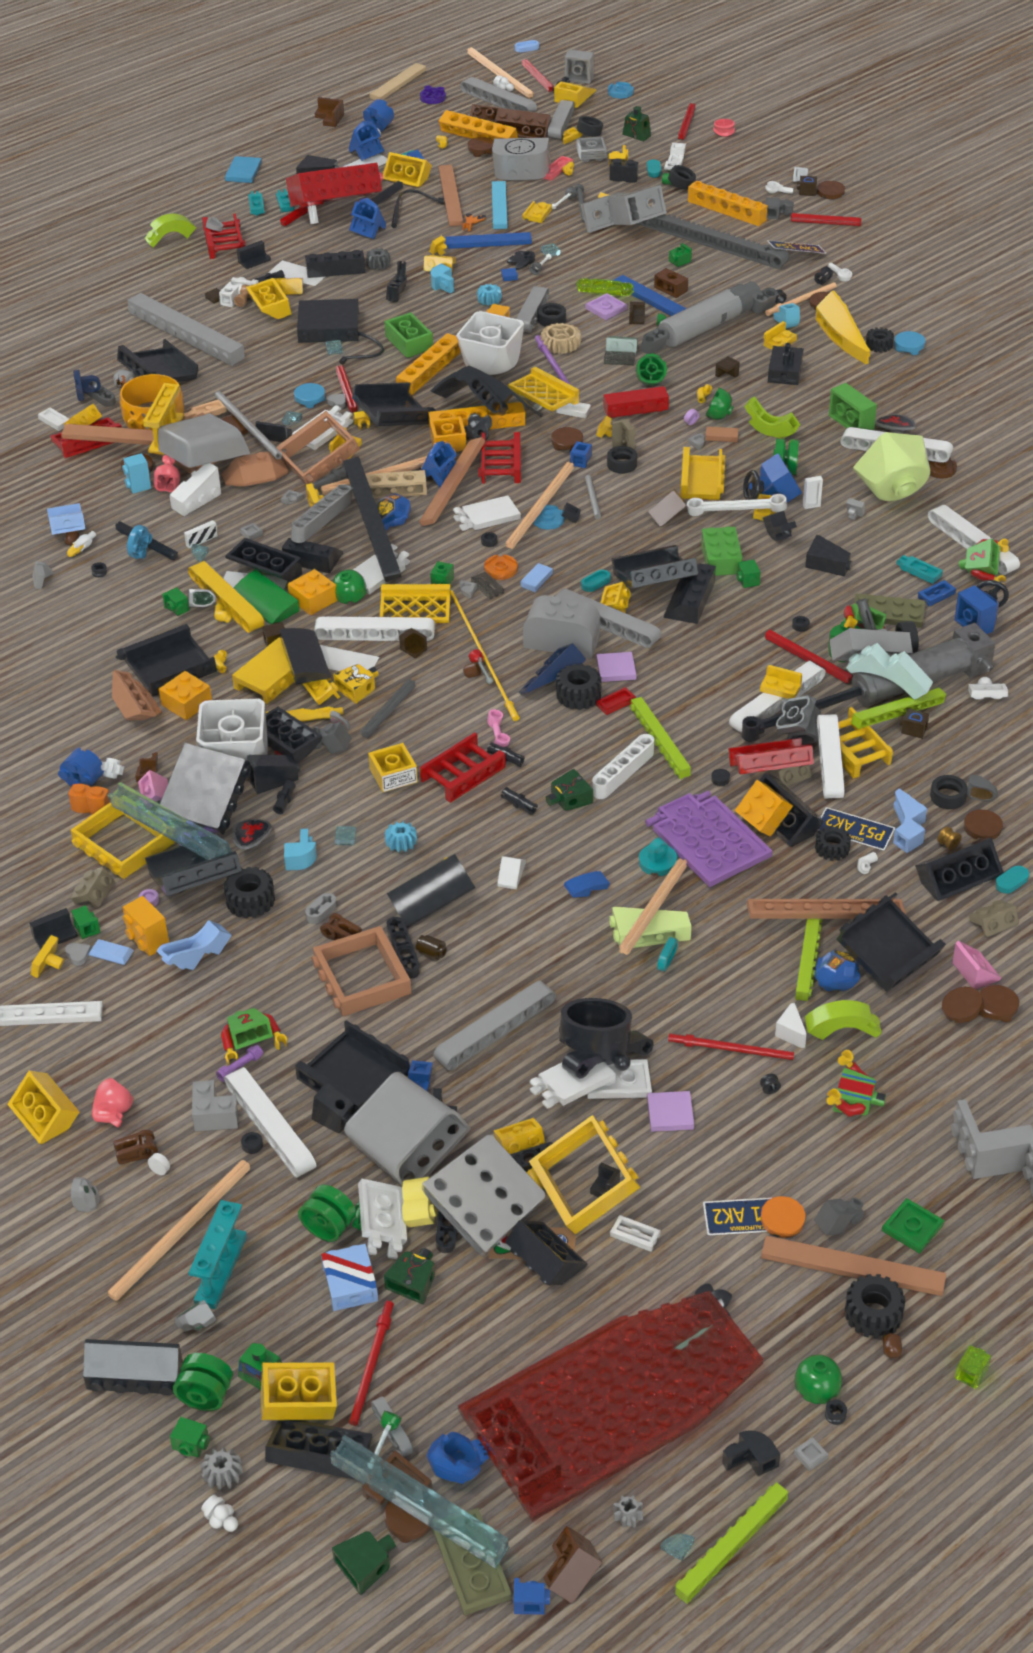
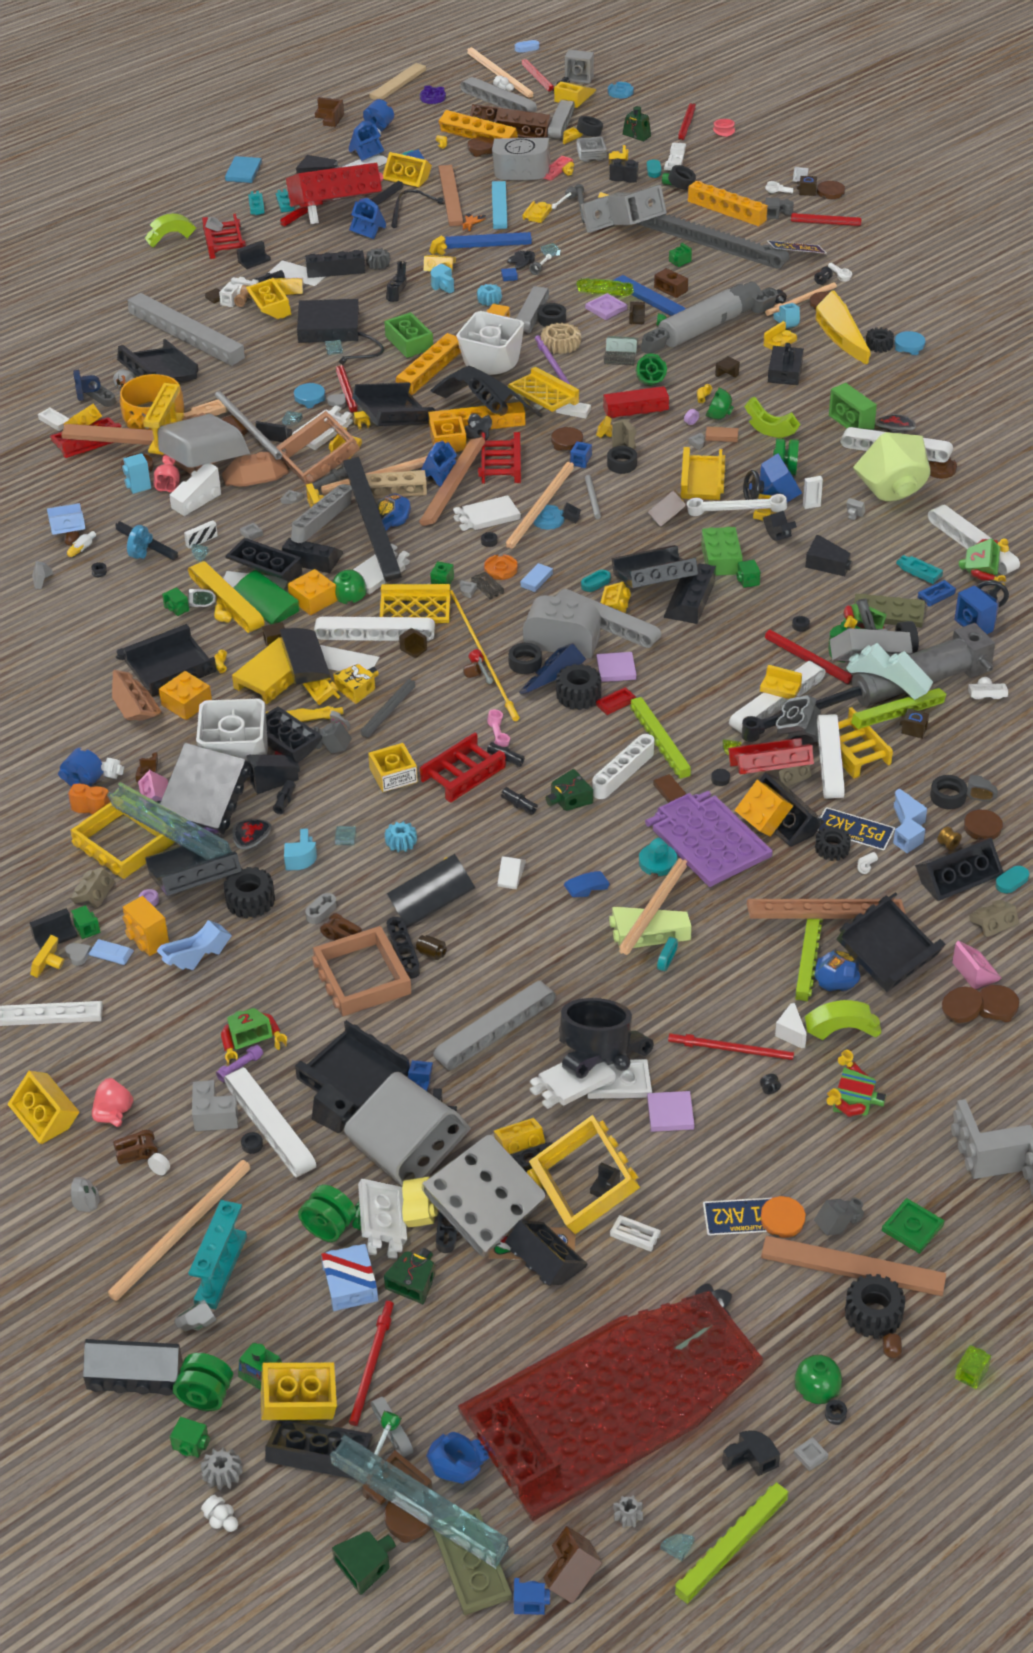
(525, 649): none -> black tyre
(668, 788): none -> reddish brown tile
(728, 744): none -> clear neon green tile

